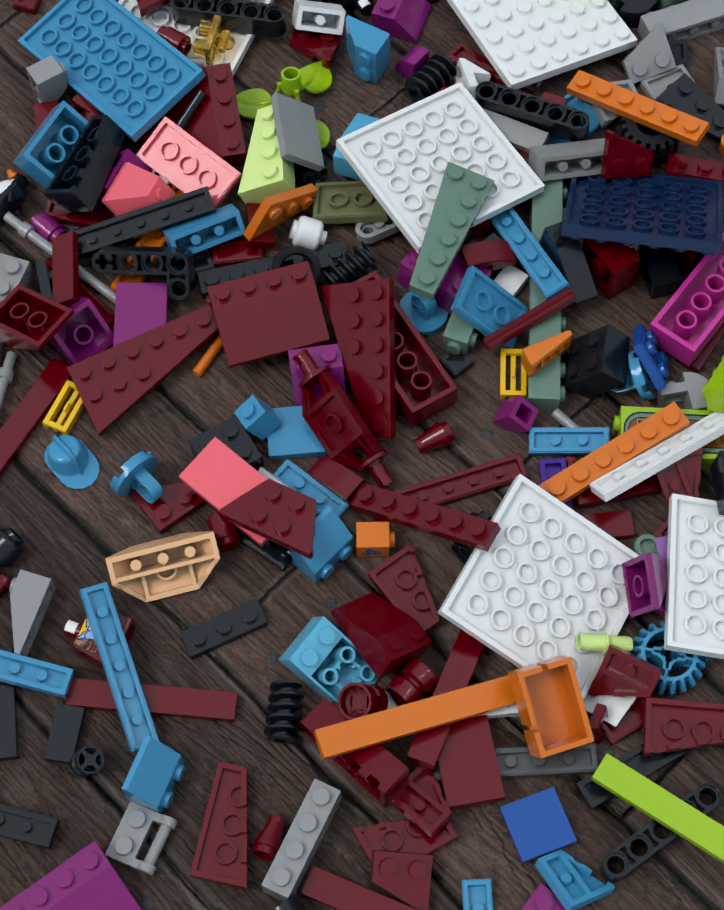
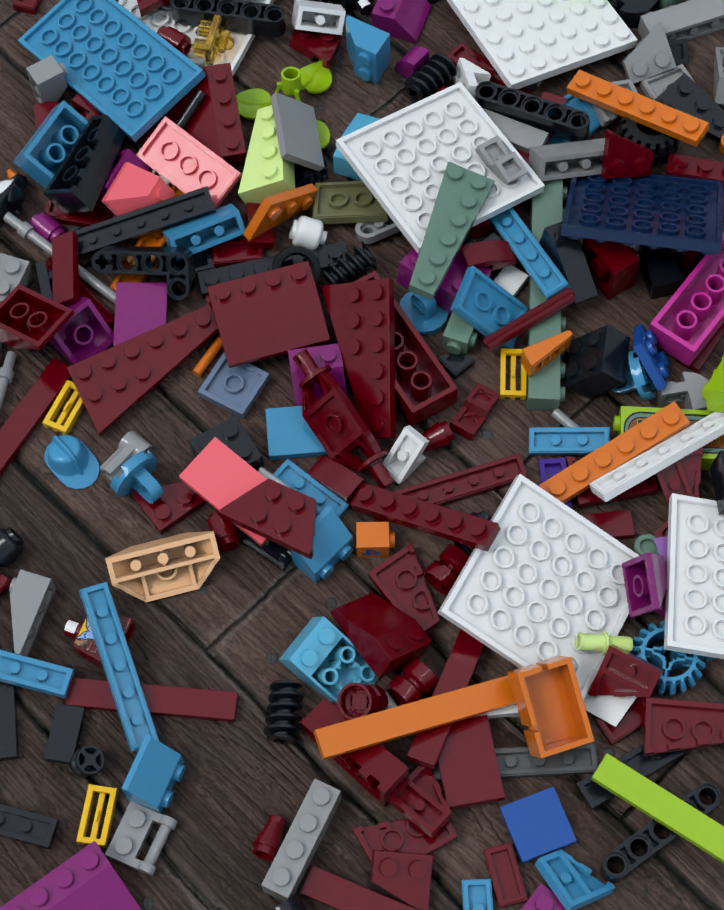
(81, 837): none -> yellow tile
(128, 447): none -> light grey piece
(223, 839): dark red wing -> none
(224, 629): black plate -> none
(233, 387): none -> sand blue plate
(257, 417): dark azure brick -> none
(406, 454): none -> white slope
(443, 573): none -> dark red wheel
(474, 411): none -> dark red slope
(498, 159): none -> light grey slope
(505, 875): none -> dark red tile
(516, 415): magenta brick -> none
(596, 719): dark red tile -> none

